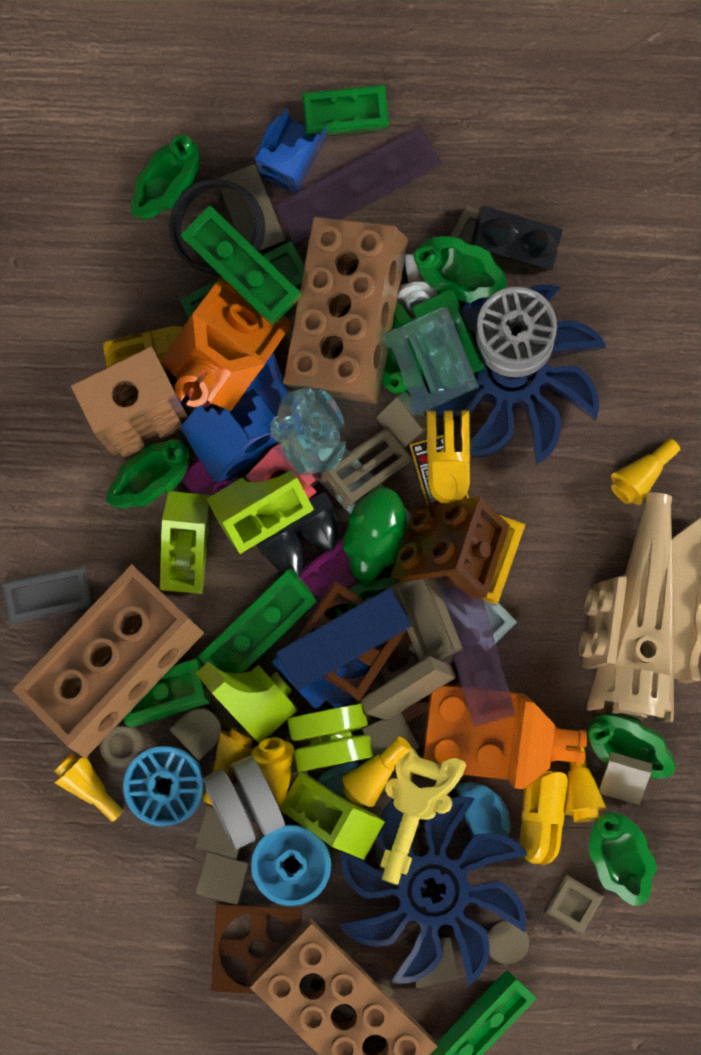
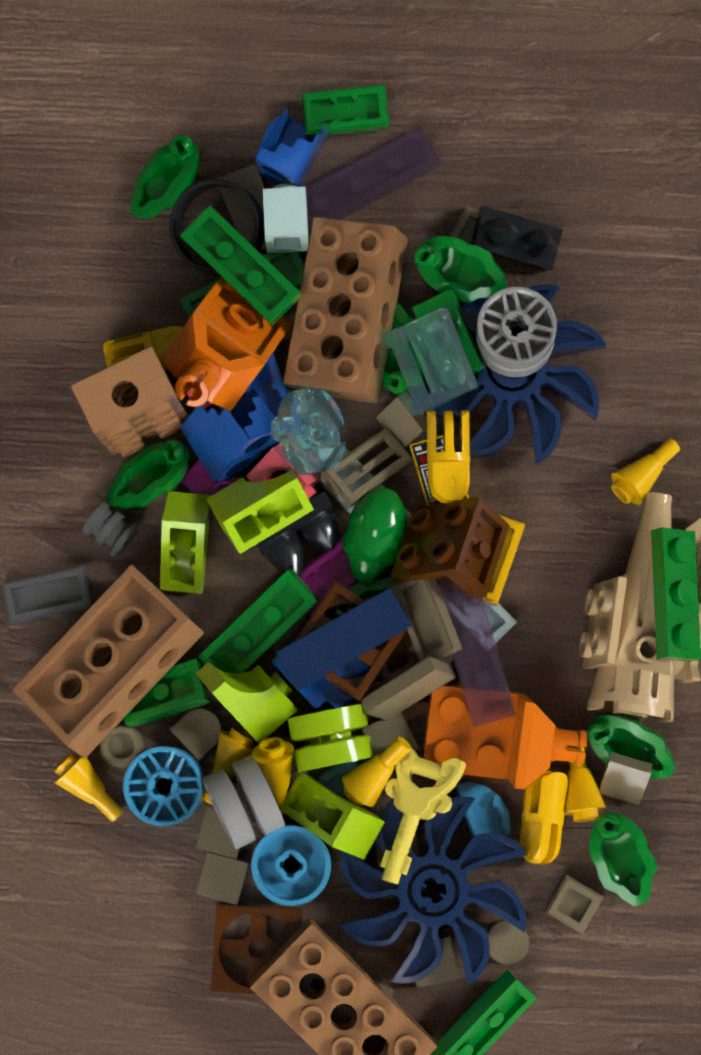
(110, 529): none -> dark grey bush
(285, 219): none -> light aqua brick
(416, 289): white plate -> none
(675, 595): none -> green plate

